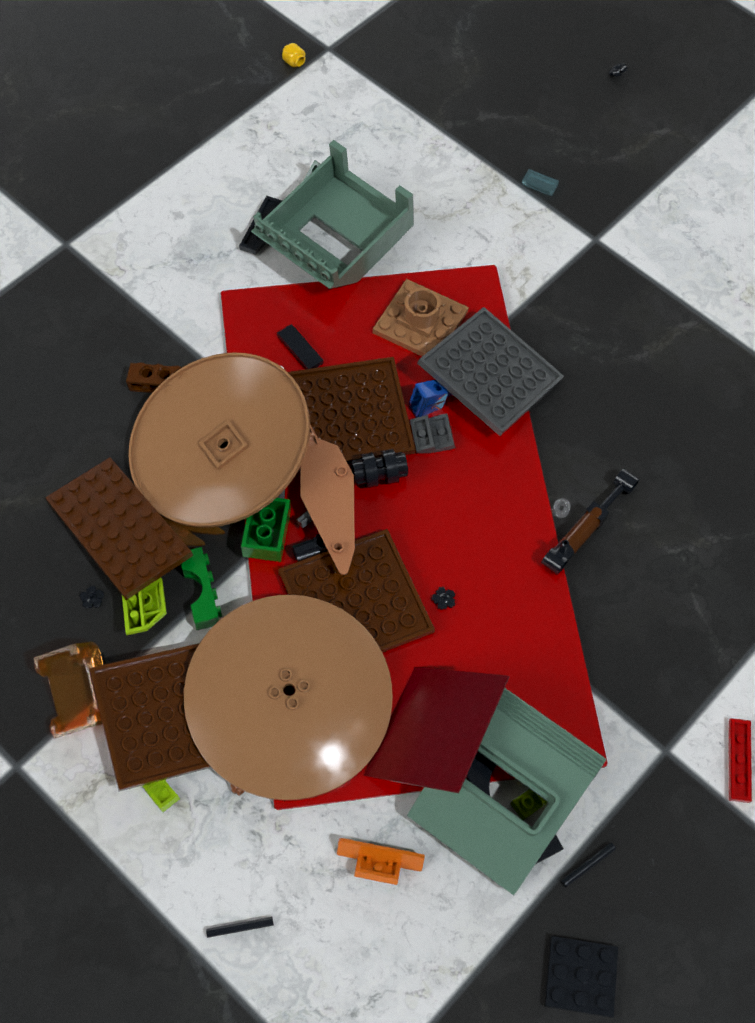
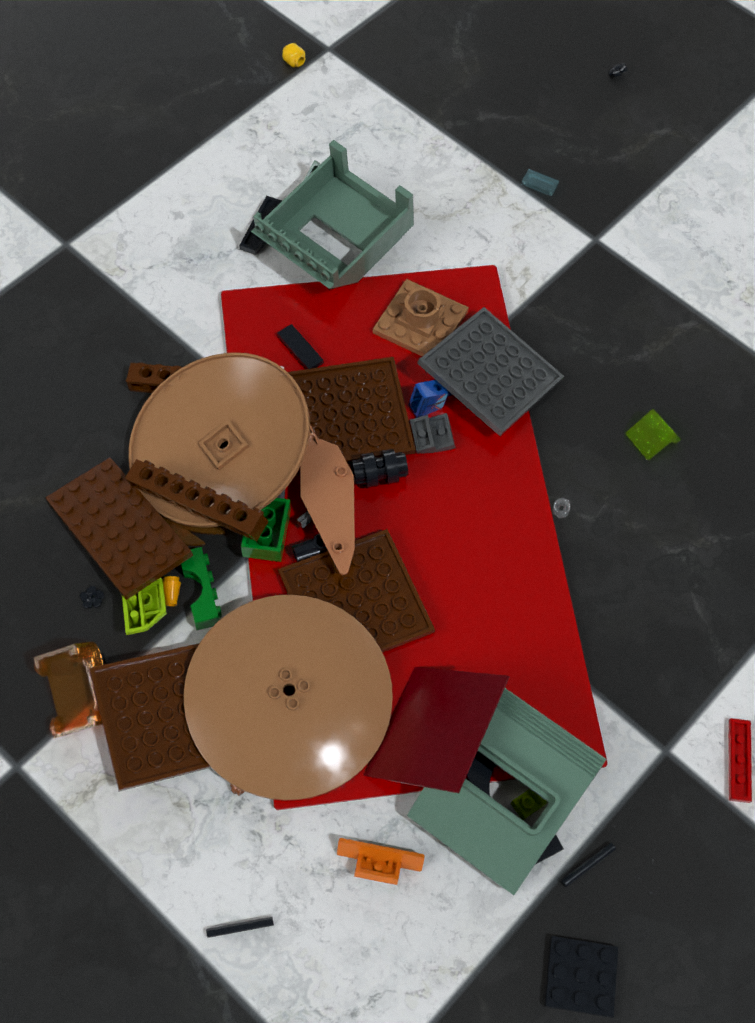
(161, 794): lime slope -> none
(171, 590): none -> light orange cone
(251, 527): none -> reddish brown brick
(444, 598): black plant -> none
(591, 520): black piece -> none
(652, 434): none -> clear neon green bracket

